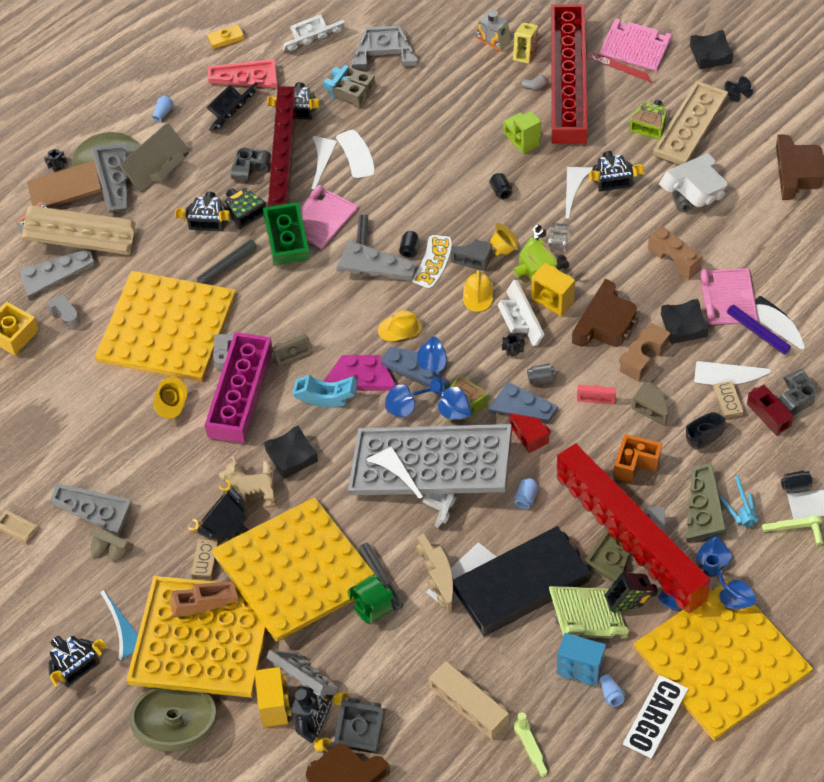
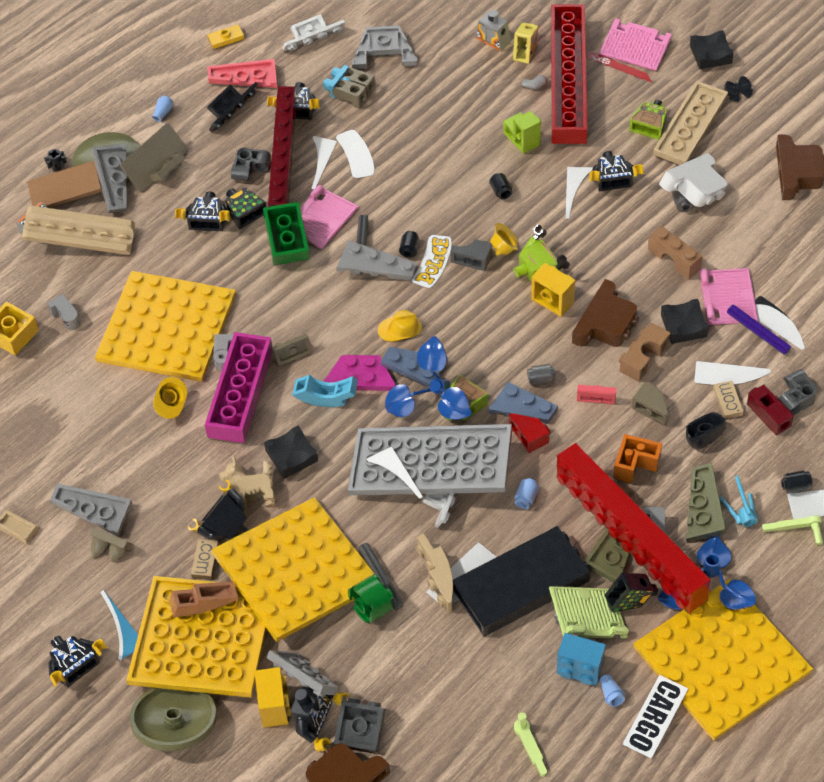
(45, 274): light grey wing -> none
(226, 262): dark grey axle -> none
(469, 700): tan brick -> none
(478, 292): yellow piece -> none
(513, 344): black gear -> none
(520, 315): white bracket -> none
(559, 237): clear brick -> none

